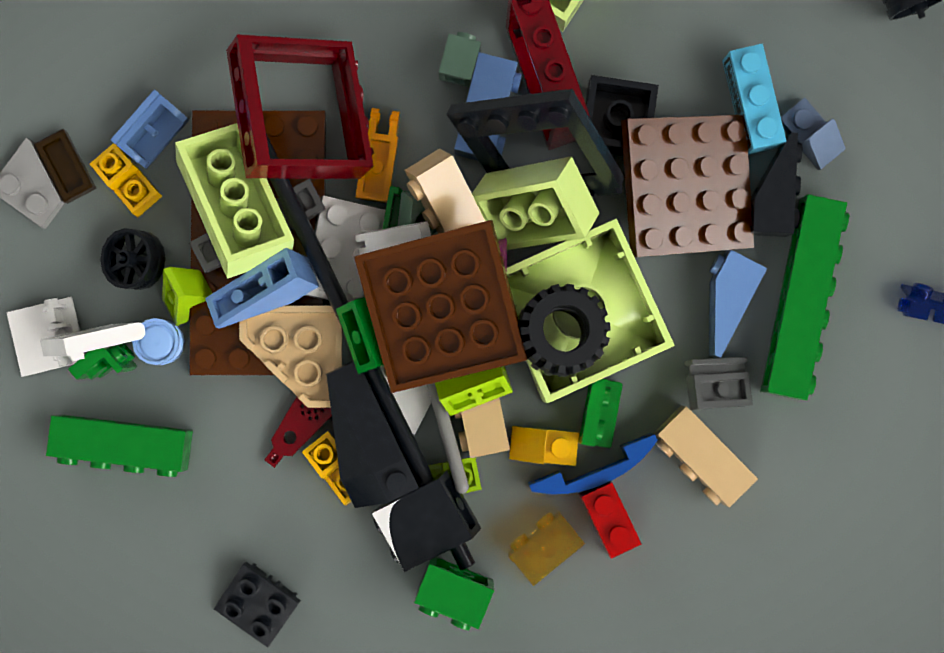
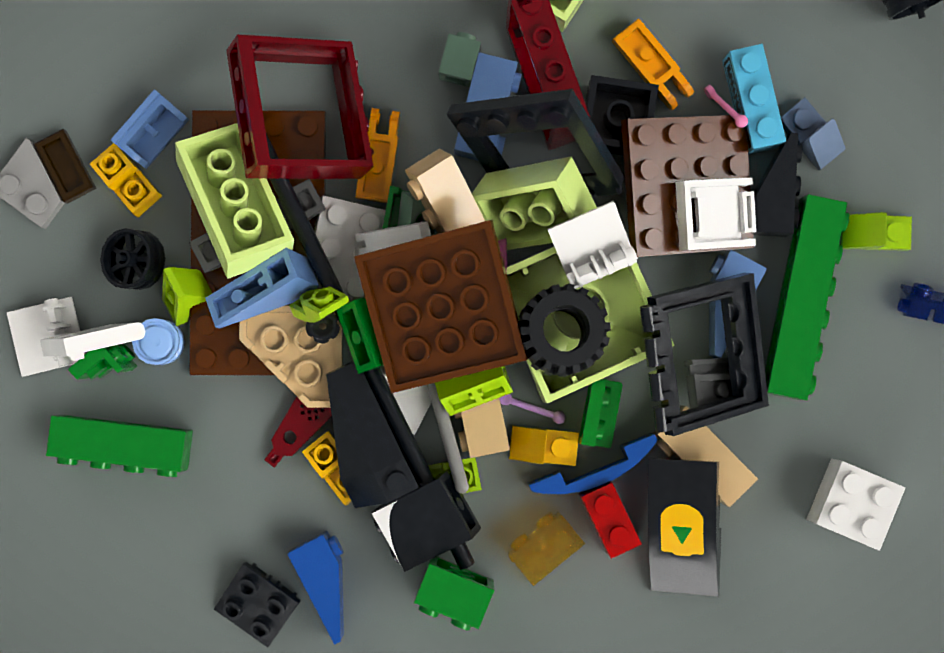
(317, 304): none -> lime slope
(321, 573): none -> blue slope
(323, 336): none -> black plate
(558, 416): none -> lavender hinge
(592, 245): none -> white hinge
(651, 61): none -> light orange hinge
(684, 526): none -> black slope
(719, 213): none -> white container
(740, 120): none -> bright pink hinge
(742, 346): none -> black hinge
(855, 503): none -> white brick
(878, 232): none -> lime slope

